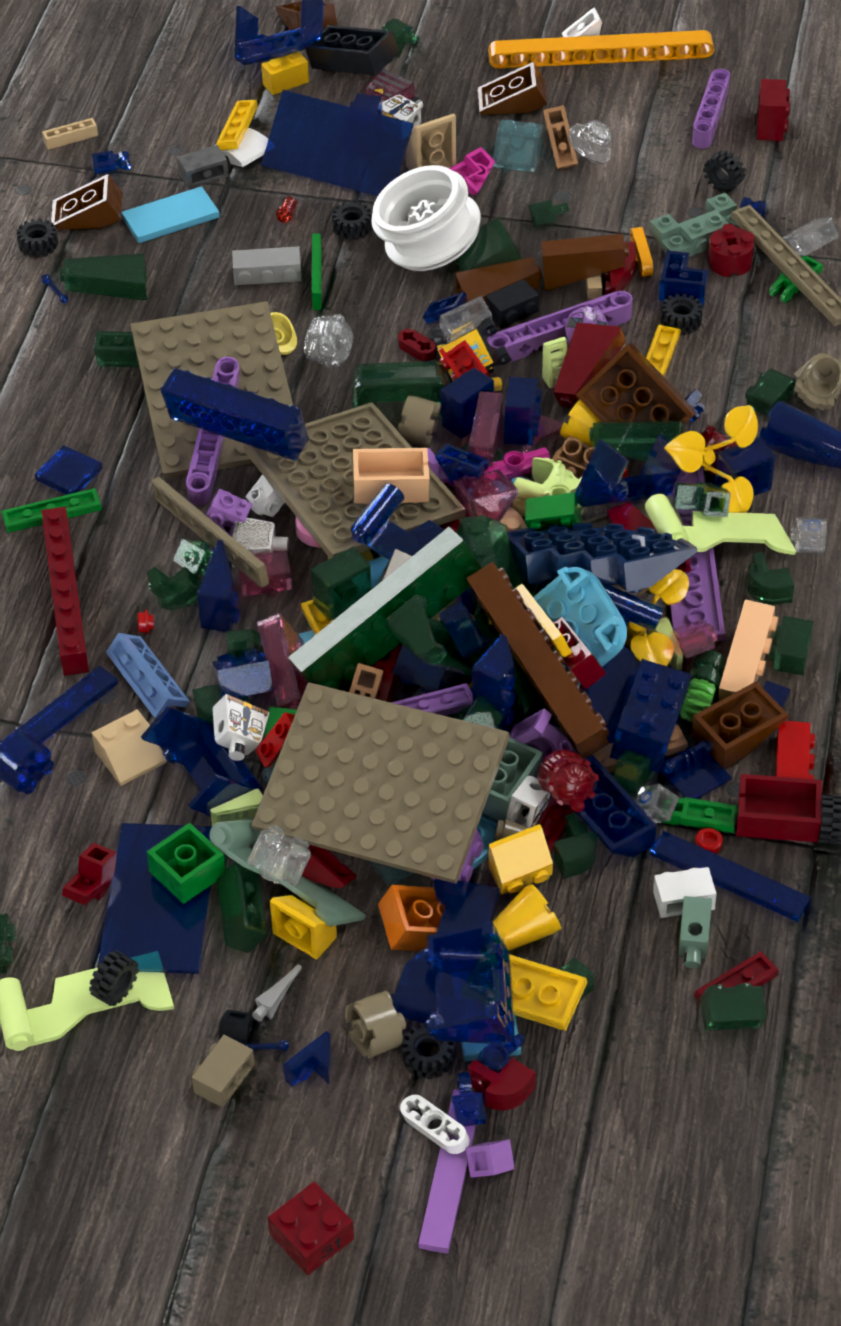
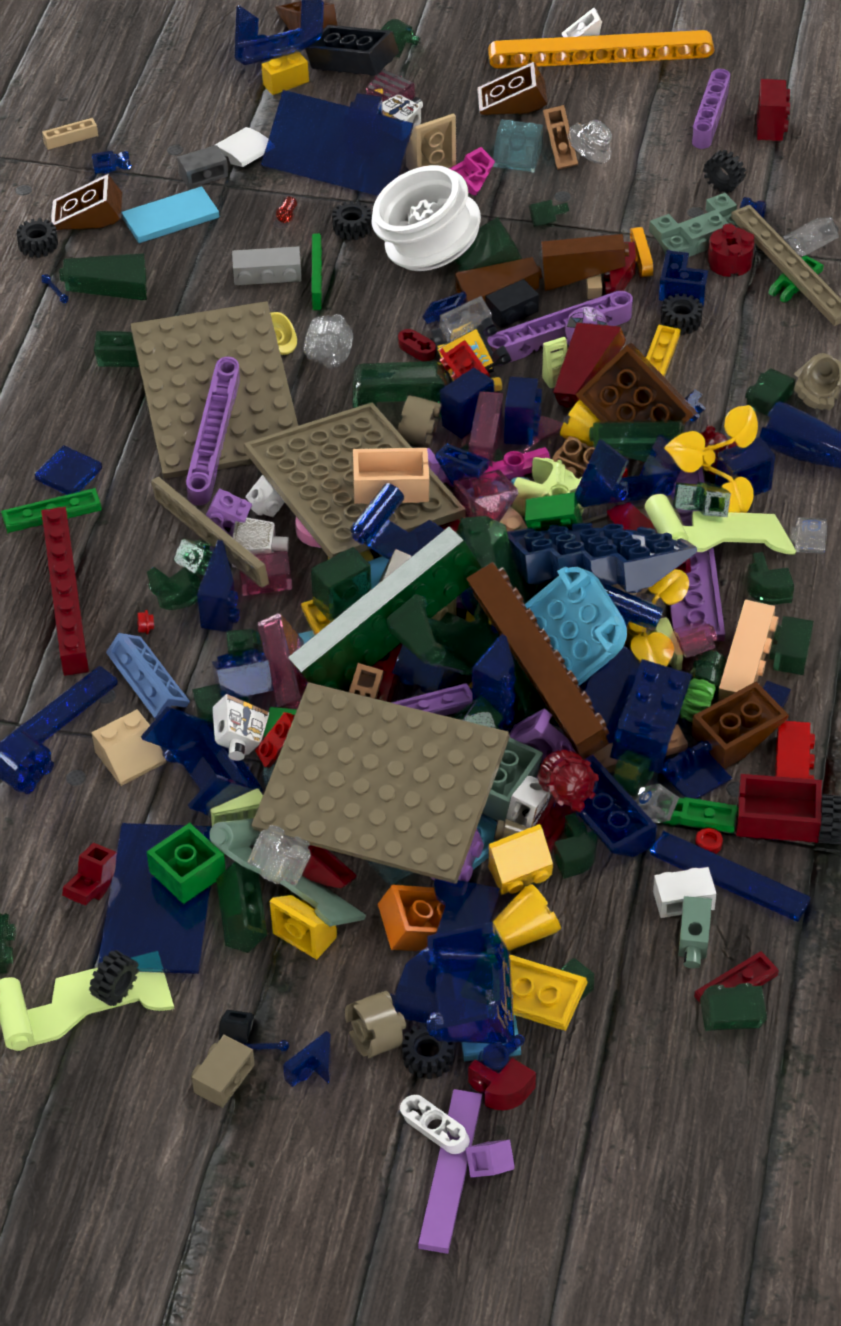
(235, 413): clear blue brick -> none
(237, 124): yellow tile -> none
(270, 1000): light grey piece -> none
(311, 1227): dark red brick -> none
(463, 629): clear blue tile -> none
(468, 1106): clear blue plate -> none
(544, 622): yellow tile -> none
(581, 660): dark red slope -> none

